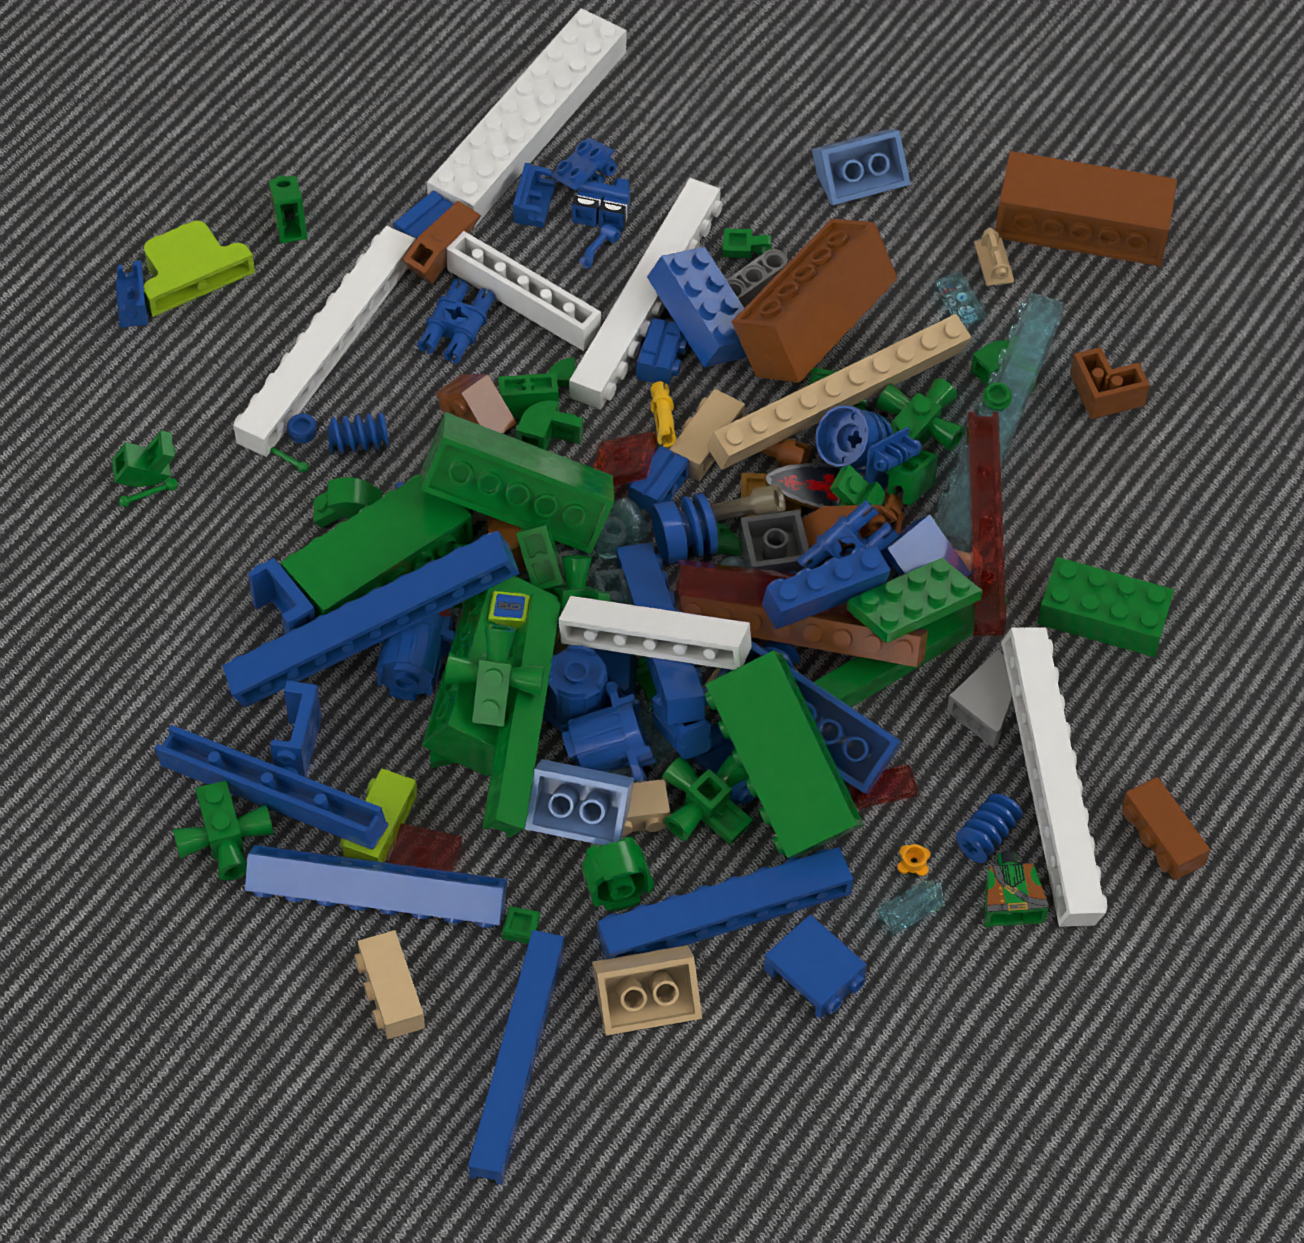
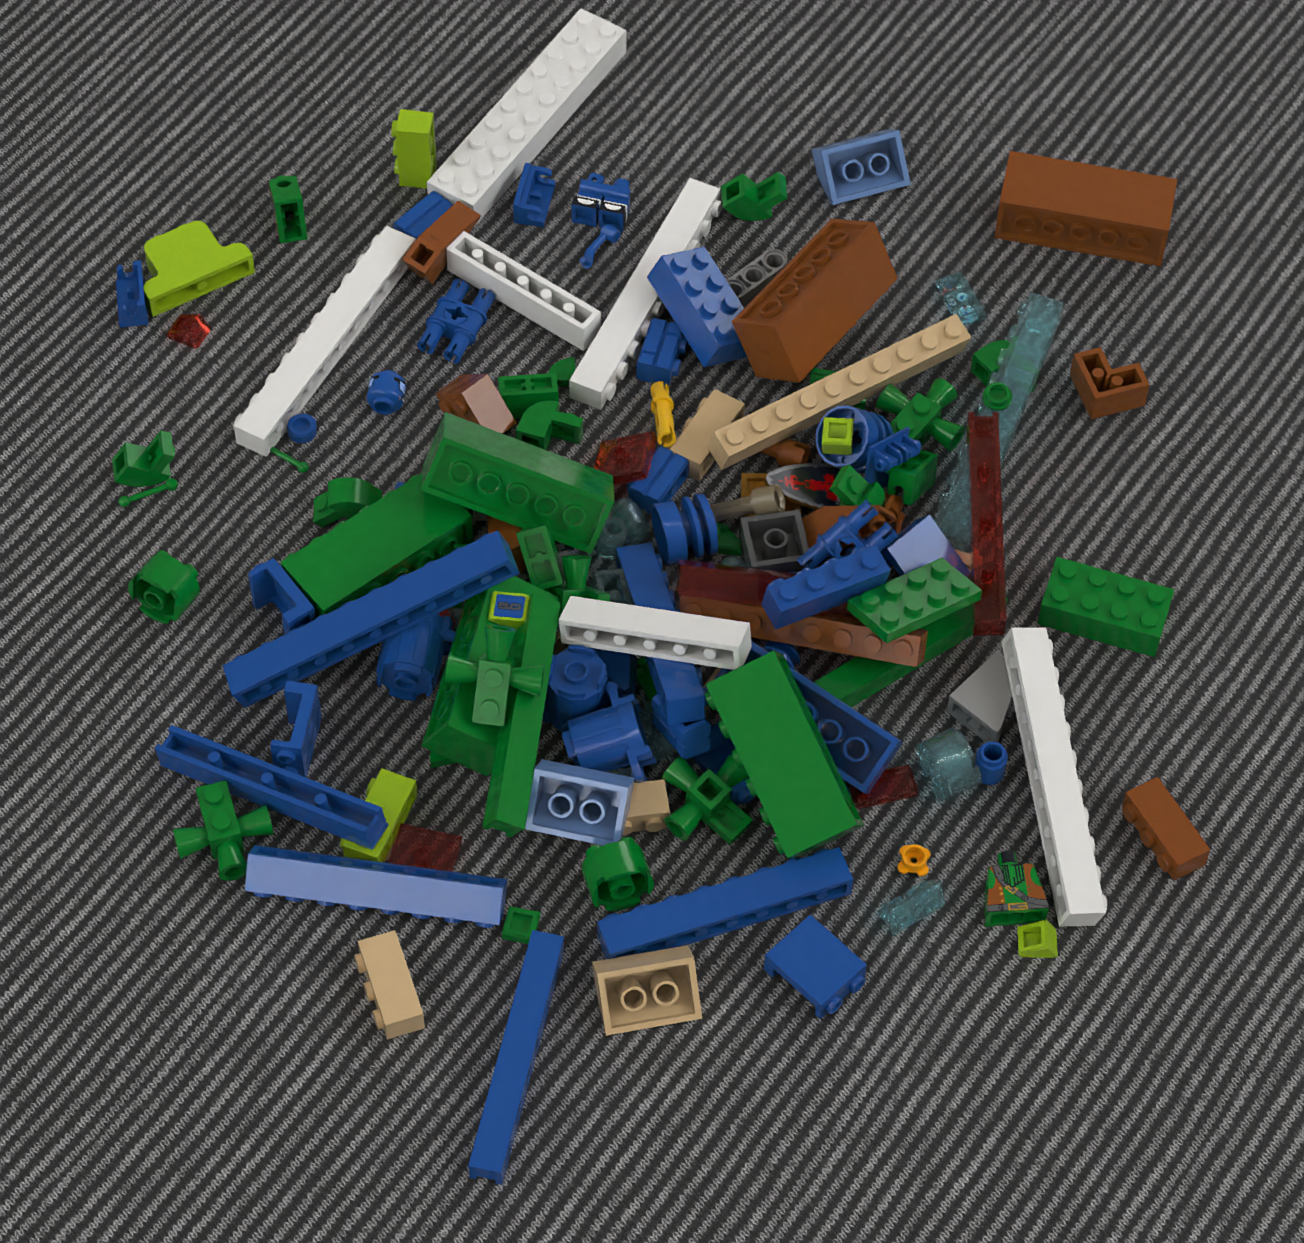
(164, 587): none -> green brick
(189, 330): none -> clear red slope
(357, 433): blue piece -> none
(386, 392): none -> blue head
(414, 147): none -> lime brick
(583, 162): blue hinge -> none
(741, 242): green plate -> none
(752, 200): none -> green brick
(837, 436): none -> lime slope
(949, 763): none -> clear light blue brick
(988, 827): blue piece -> none
(992, 762): none -> blue brick
(993, 259): tan hinge -> none
(1037, 940): none -> lime slope

